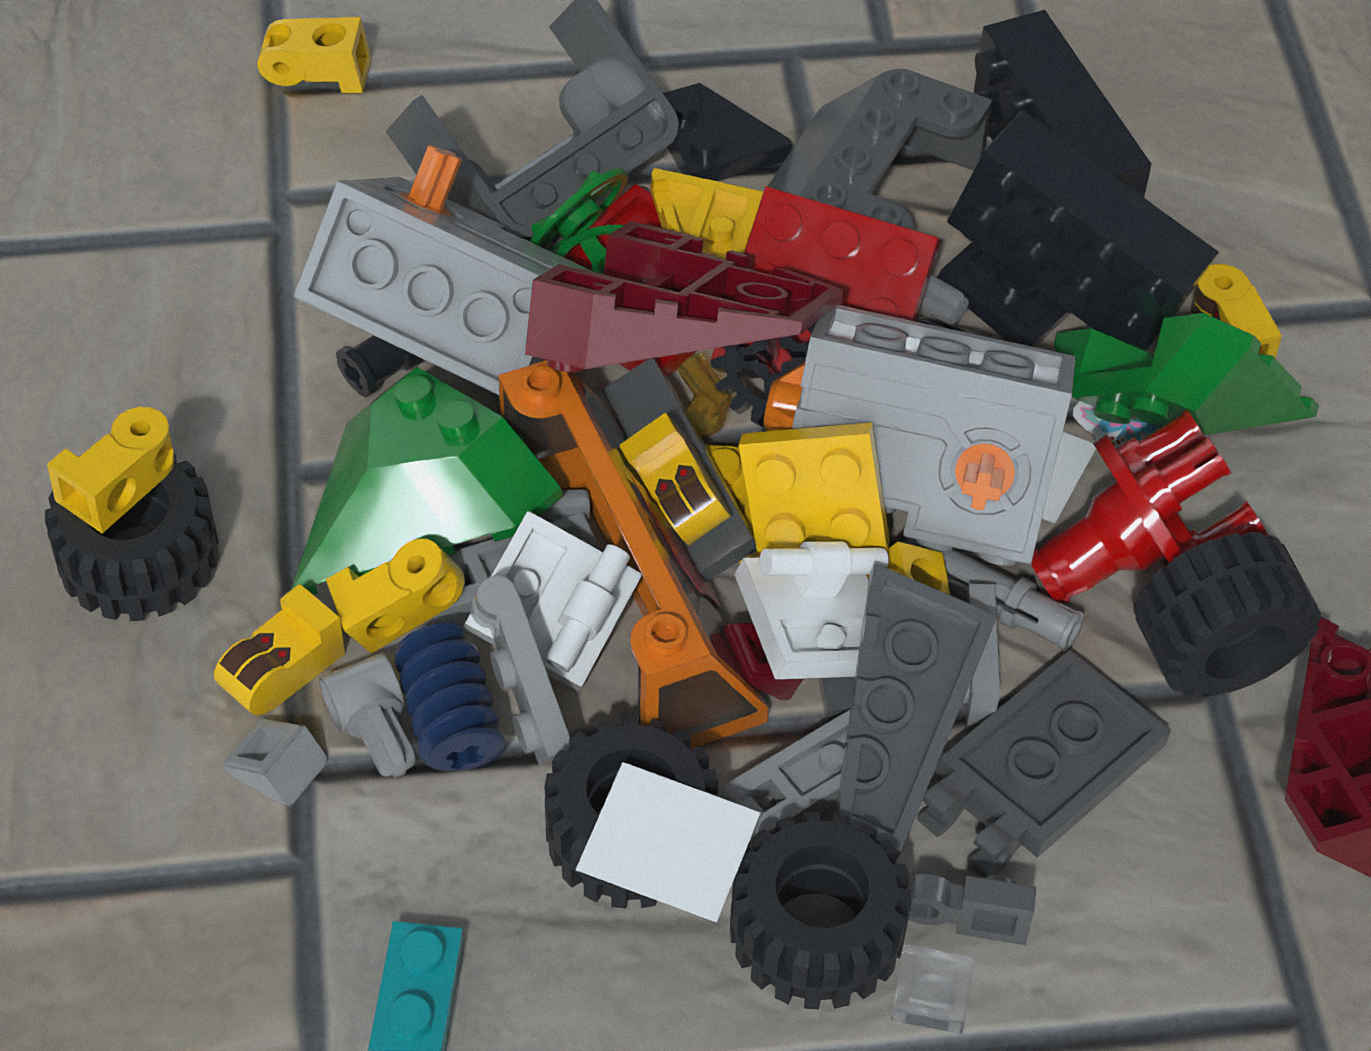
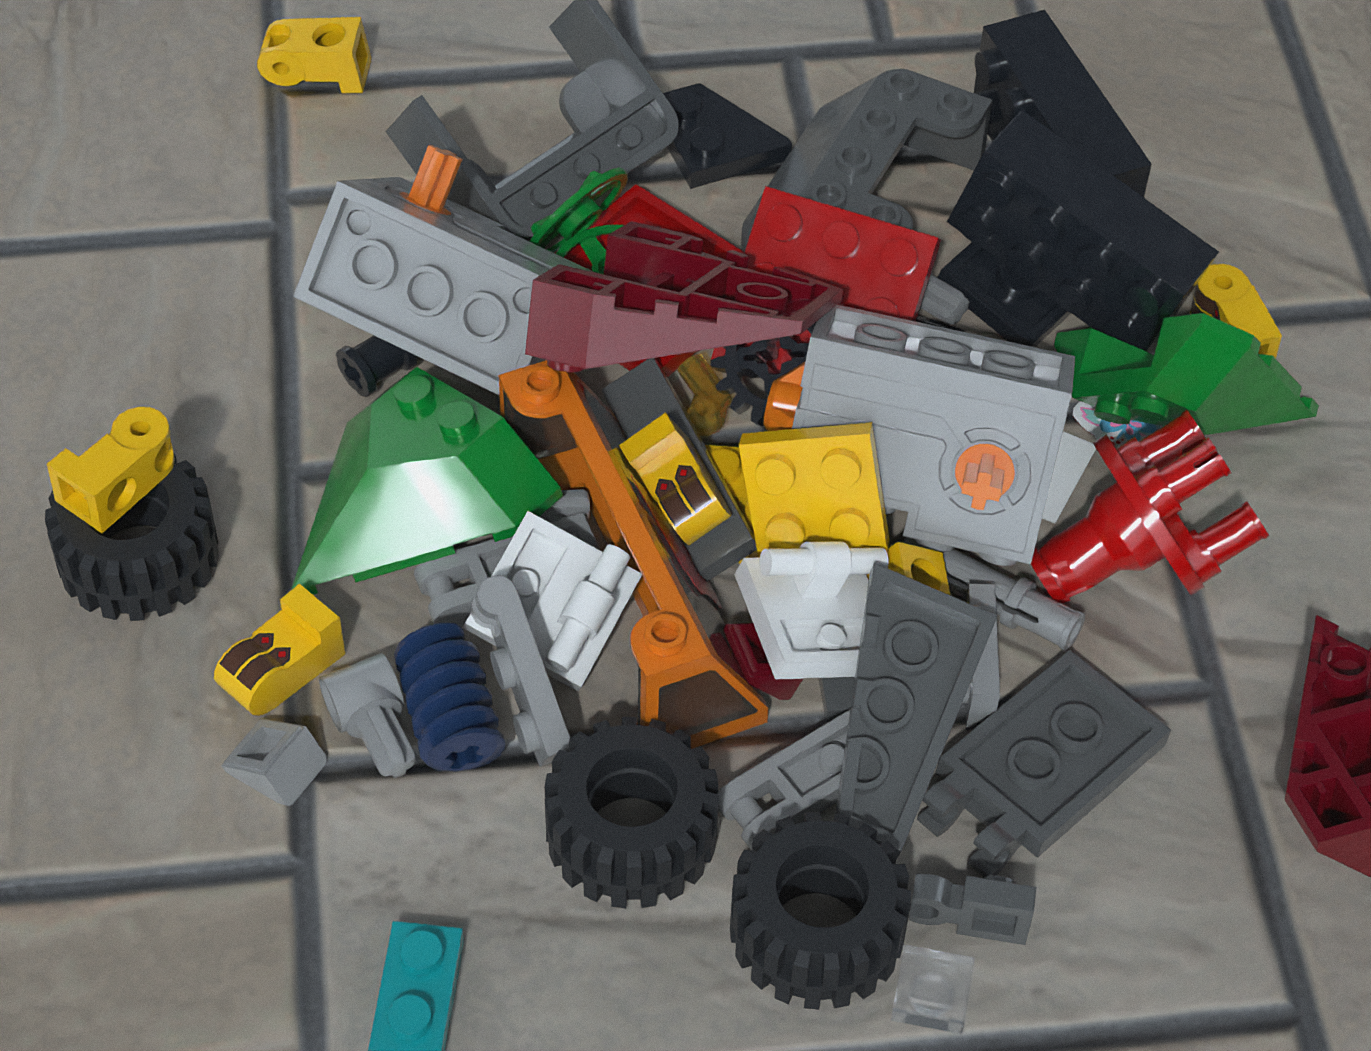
(396, 594): yellow leg -> none
(668, 842): white sticker -> none
(705, 209): yellow wing -> none
(1226, 614): black tyre -> none

